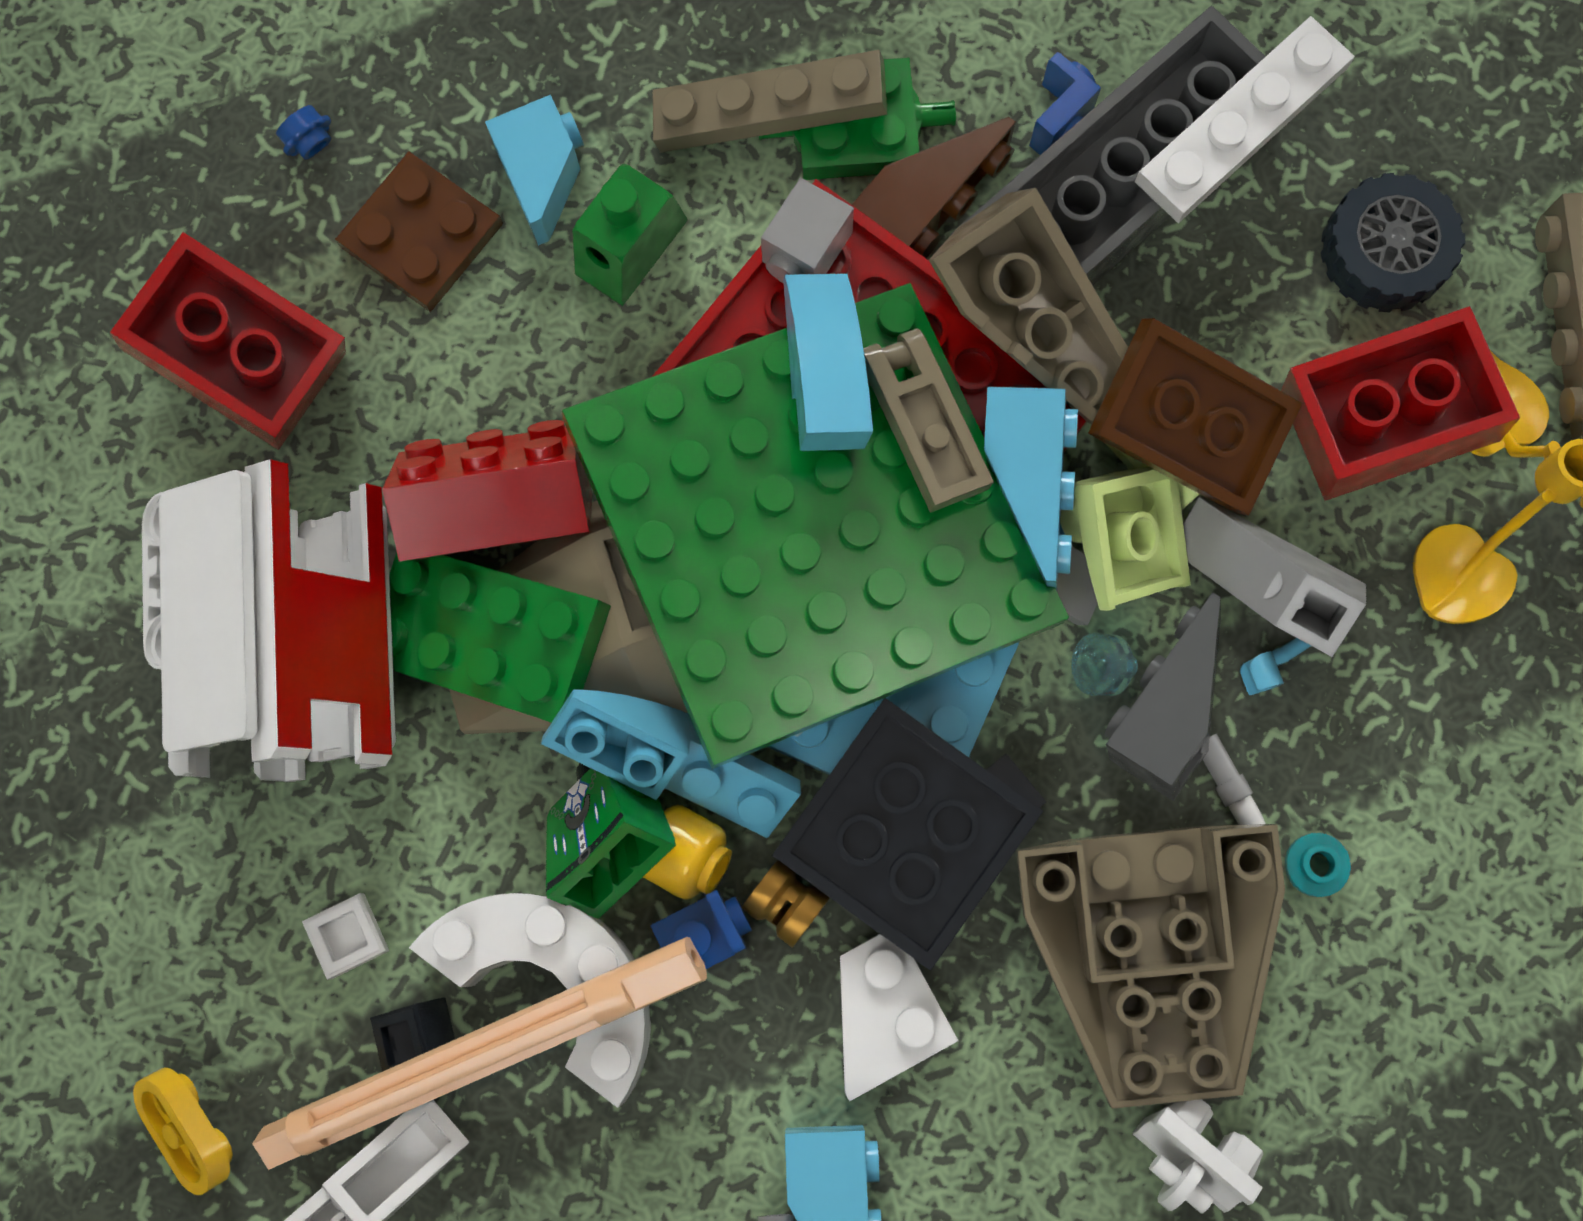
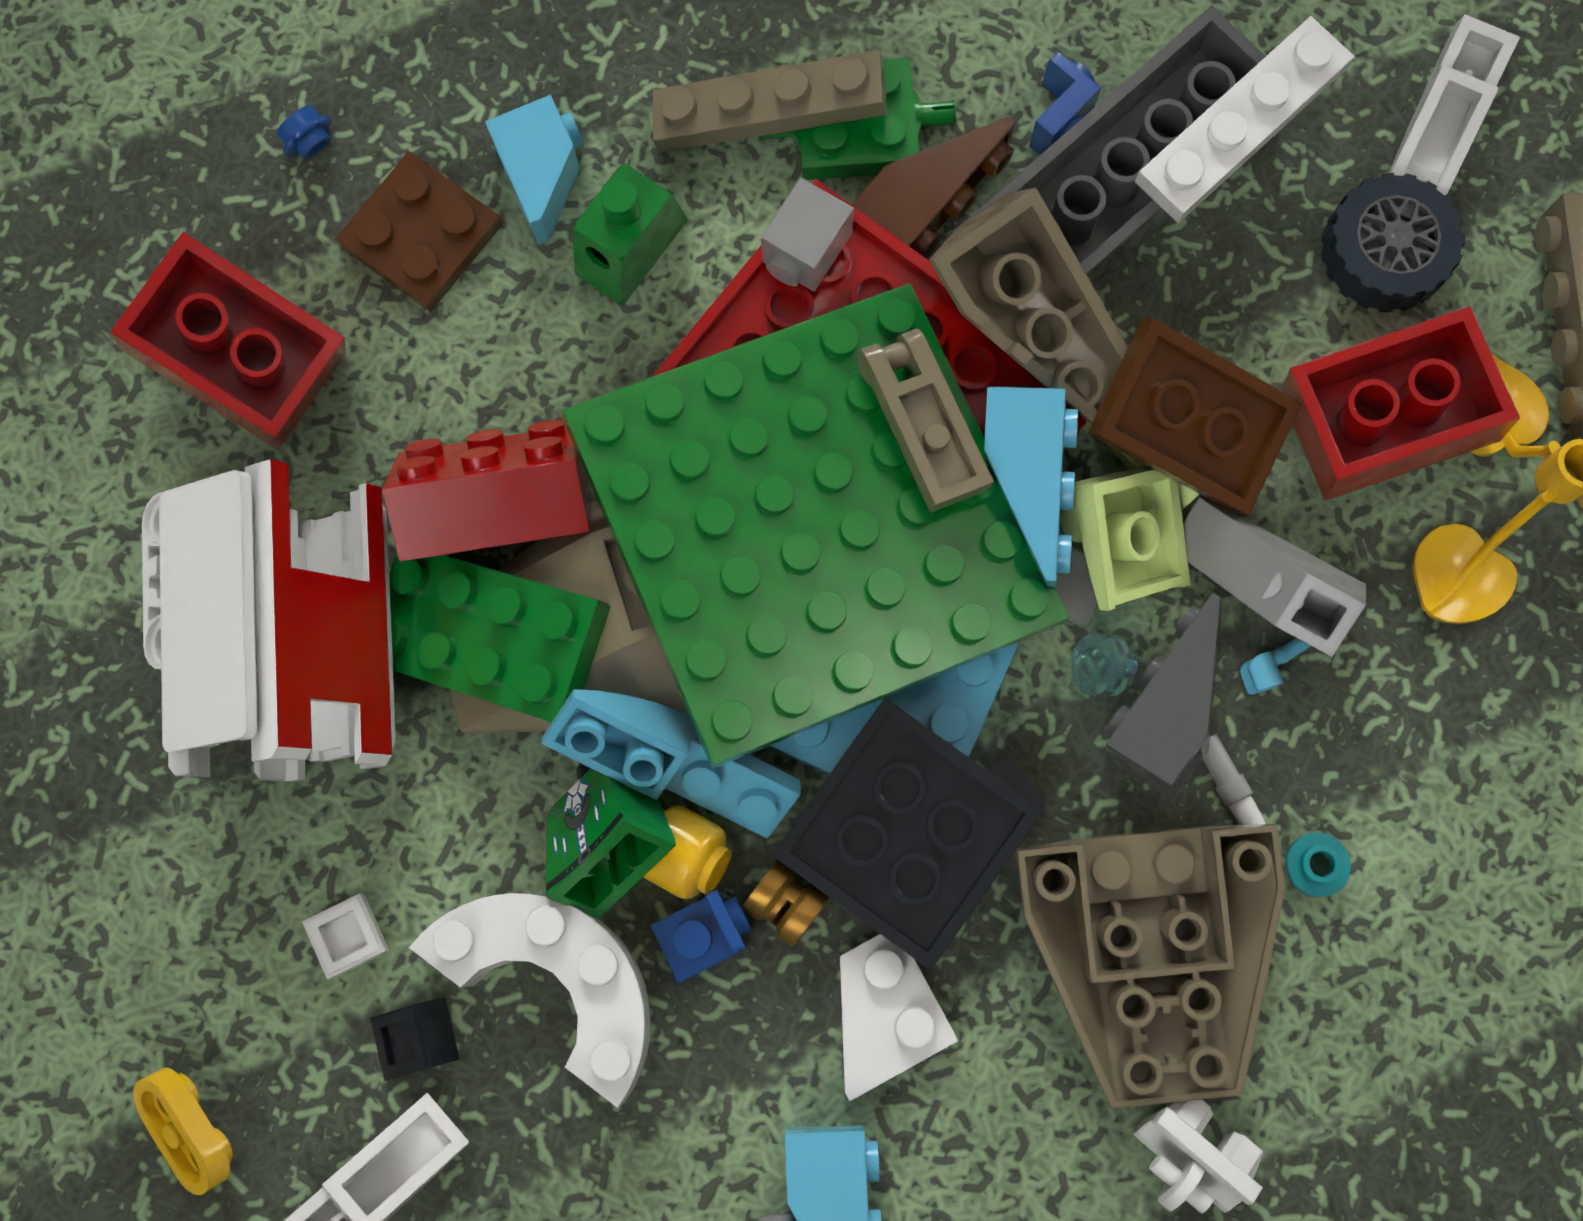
(482, 1052): light nougat piece -> none
(827, 363): medium azure slope -> none
(1454, 102): none -> white slope

